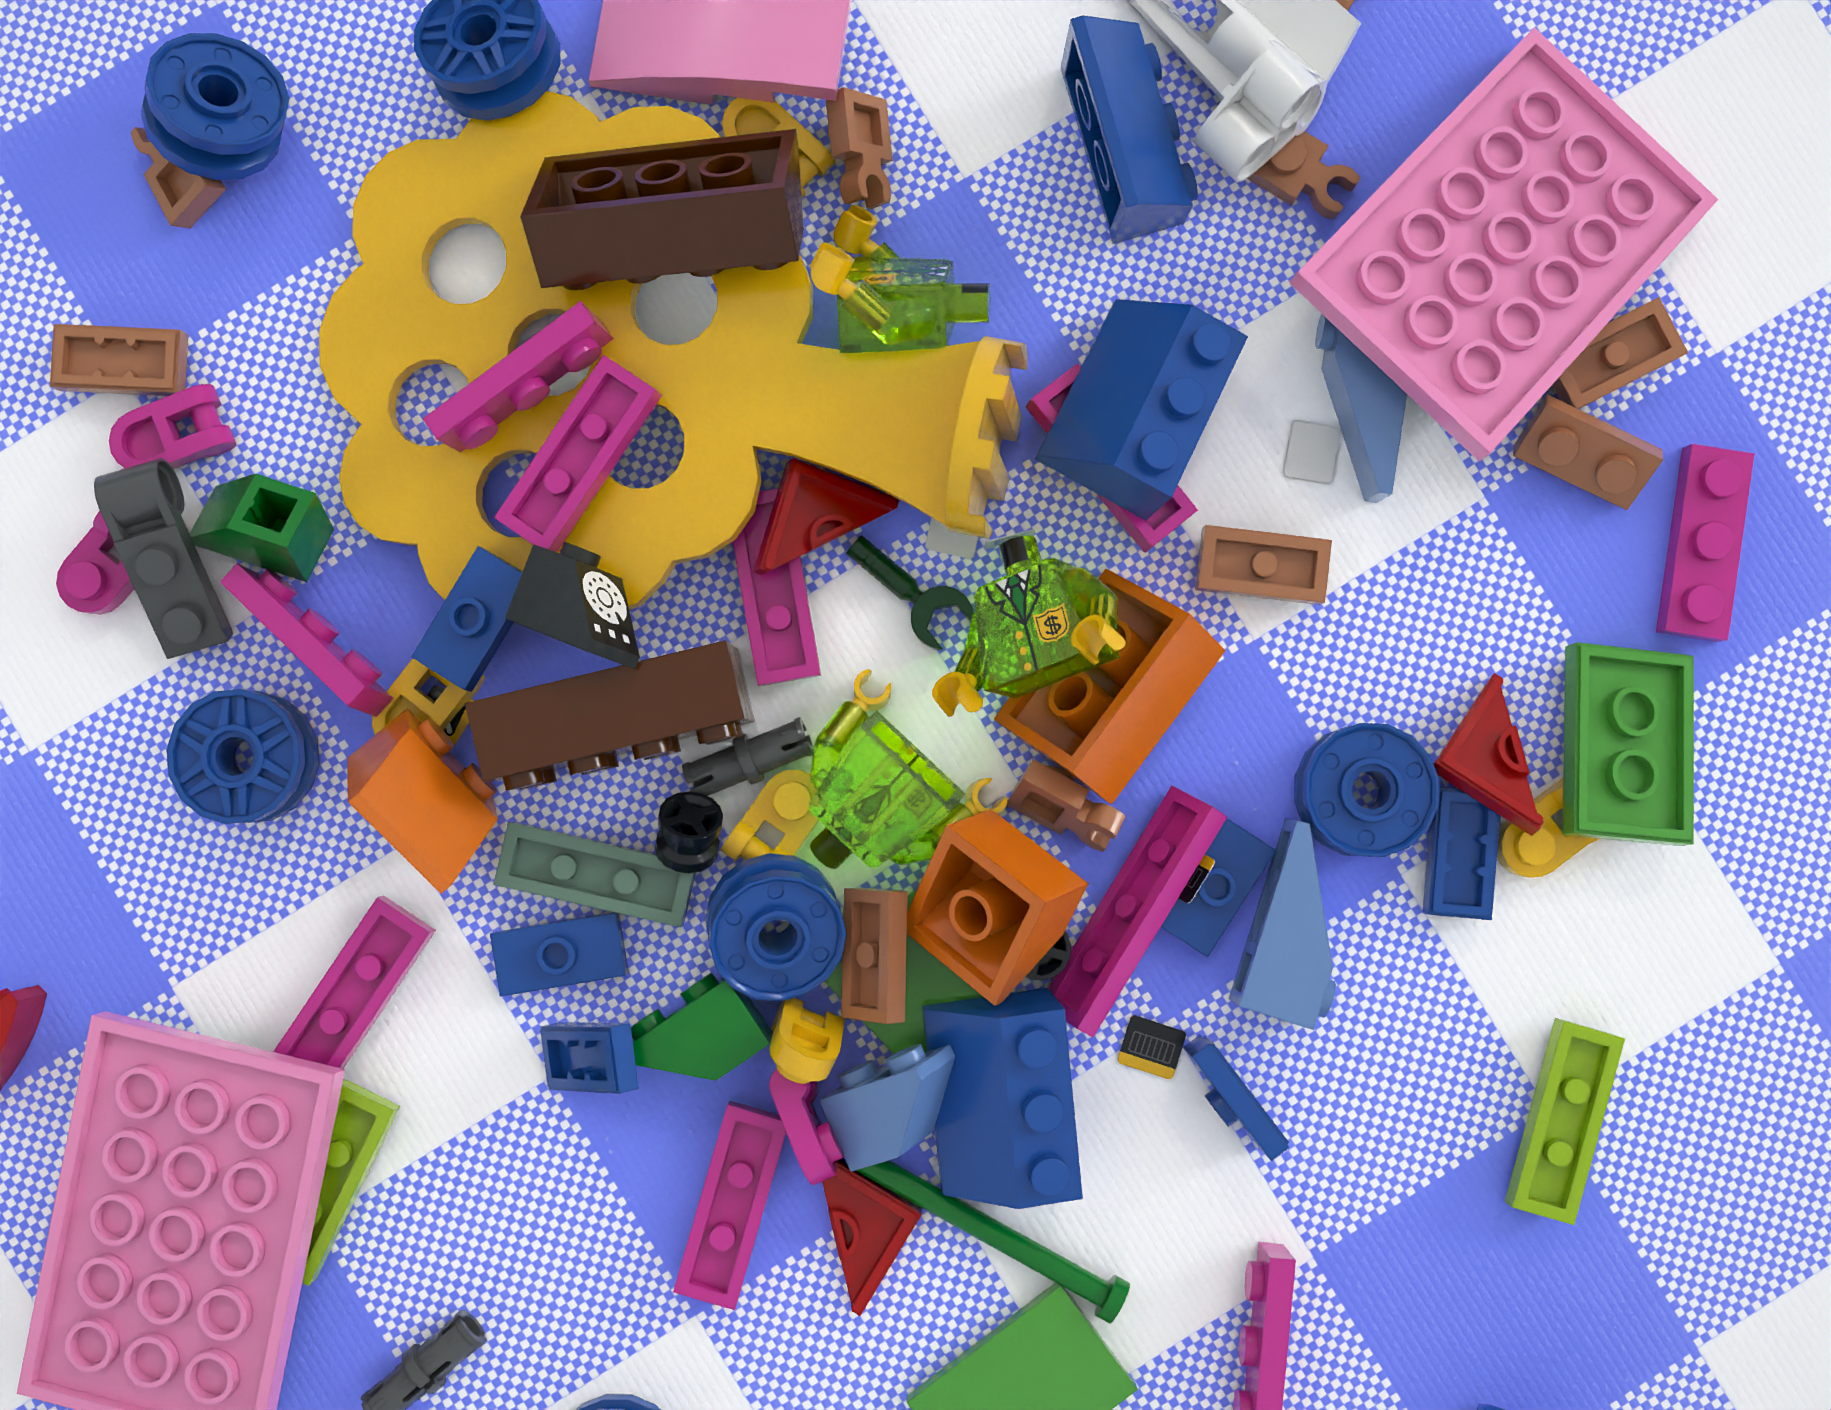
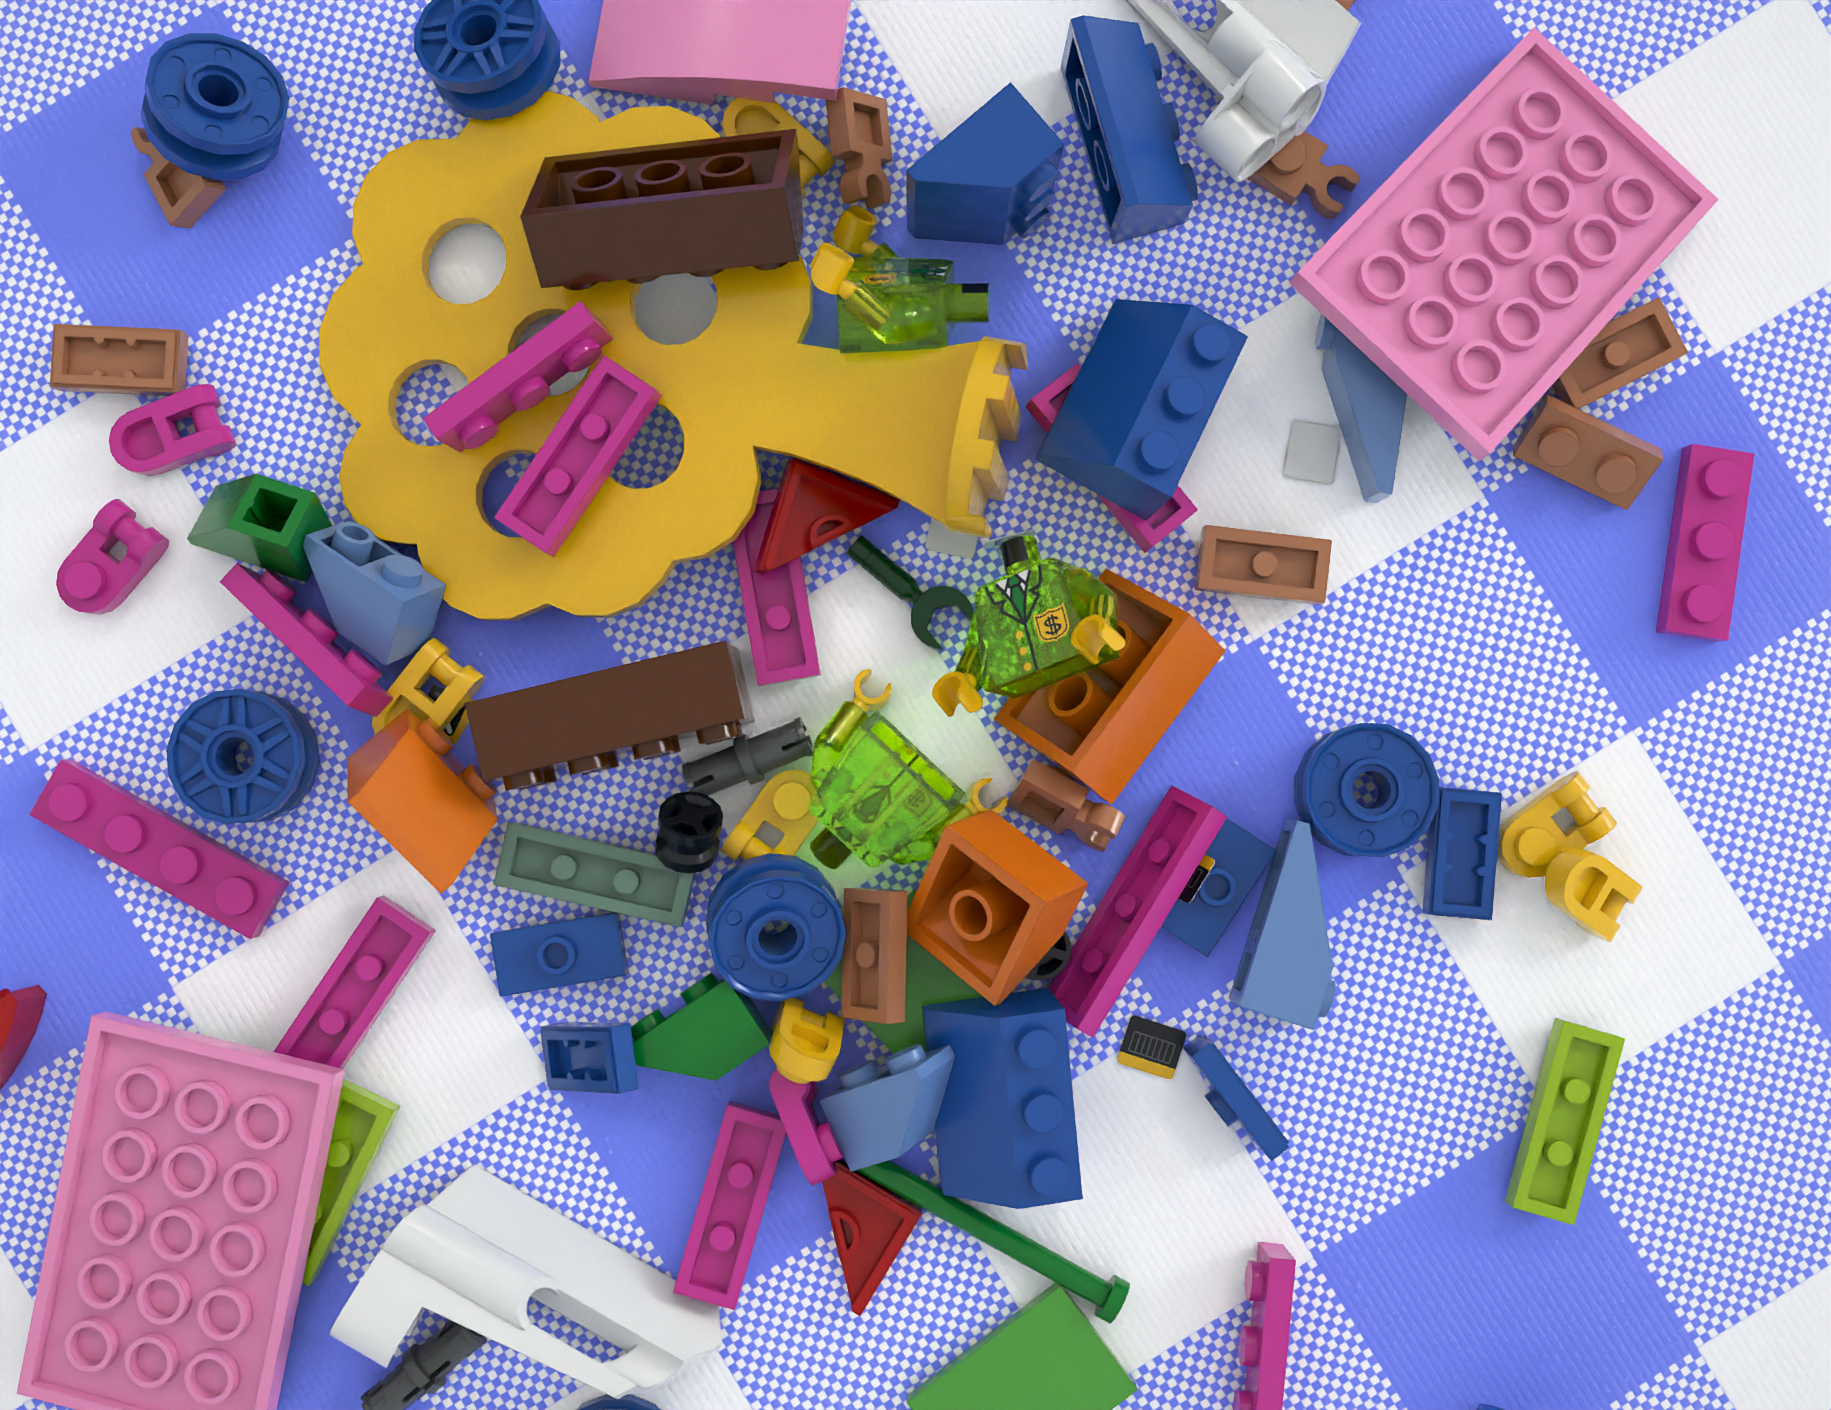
(146, 523): dark grey plate -> none
(159, 848): none -> dark pink plate
(373, 591): none -> medium blue slope
(470, 621): blue plate -> none
(489, 1250): none -> white panel
(575, 603): pearl dark grey slope -> none
(986, 176): none -> blue slope
(1489, 760): red tile -> none
(1589, 890): none -> yellow plate
(1628, 745): bright green tile -> none

